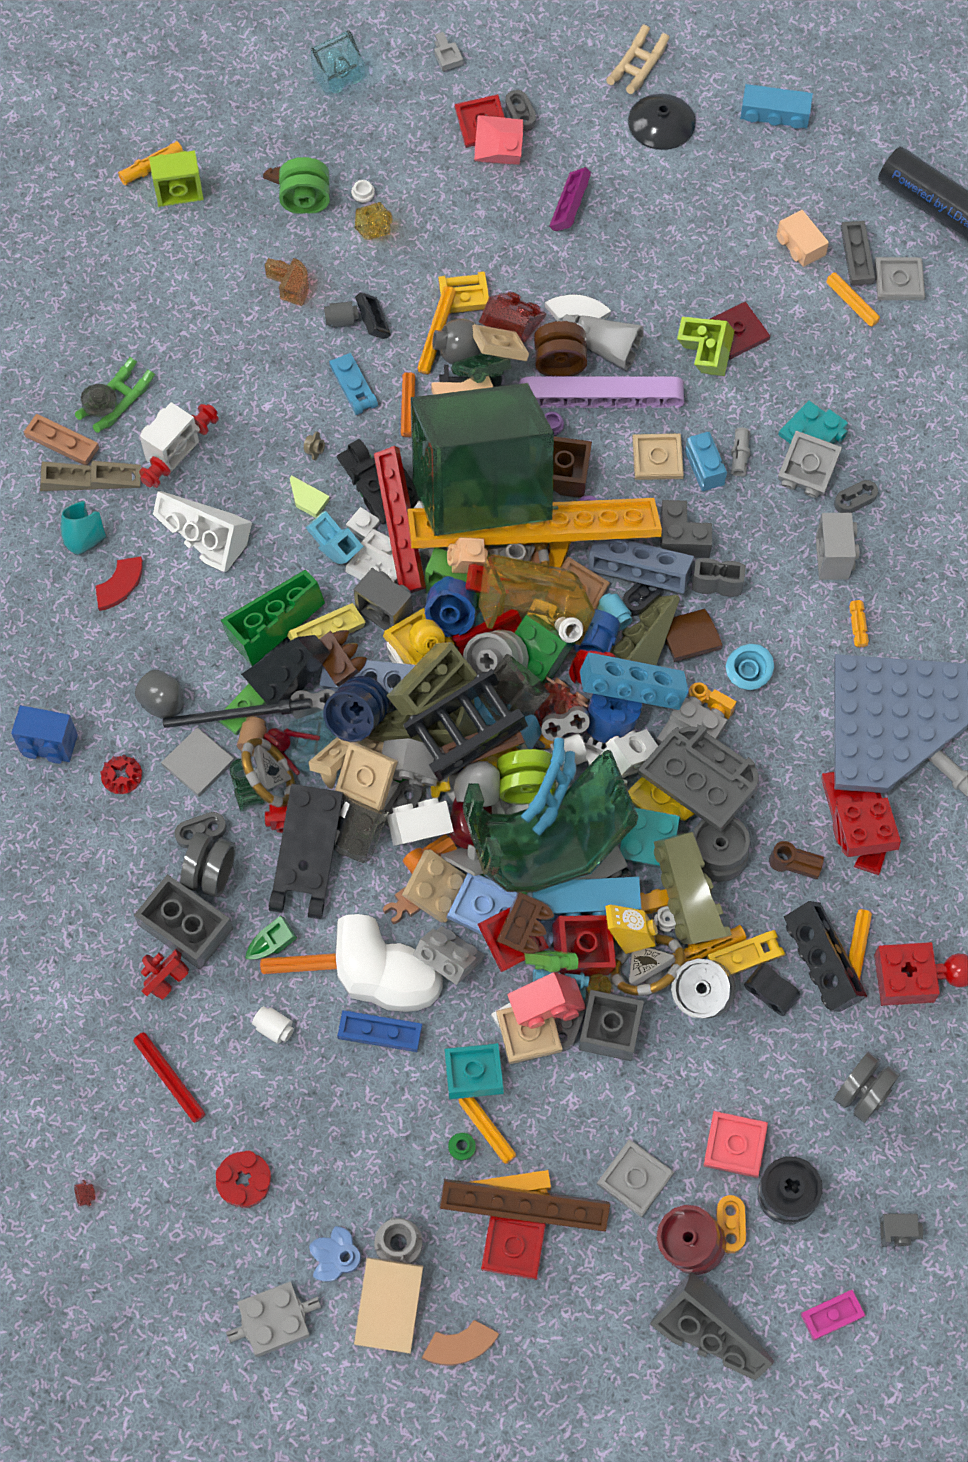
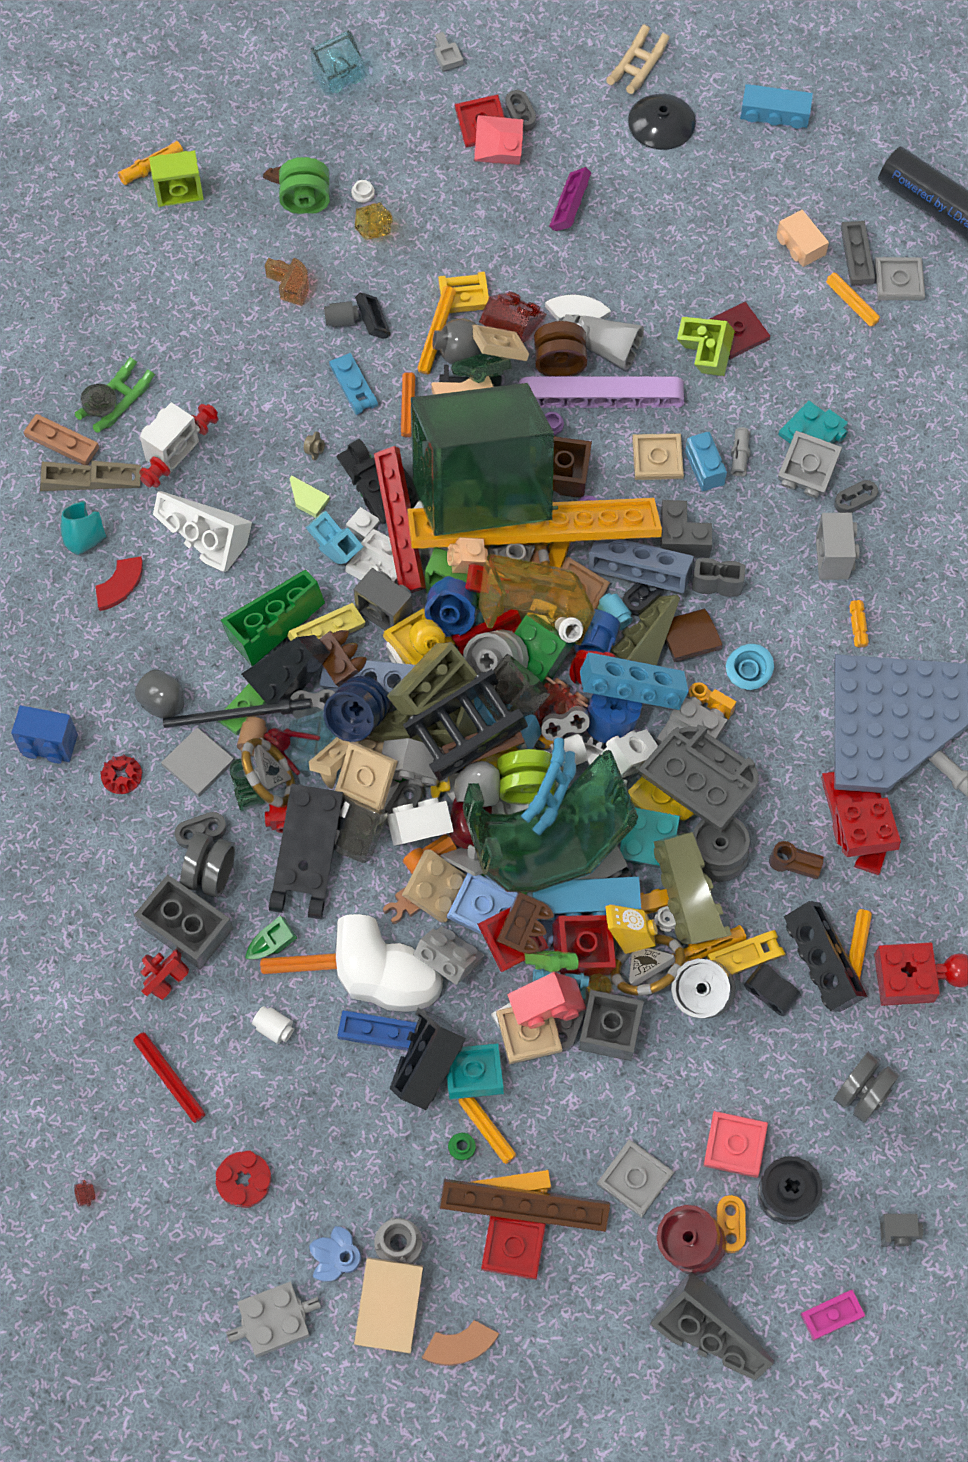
(427, 1059): none -> black wedge

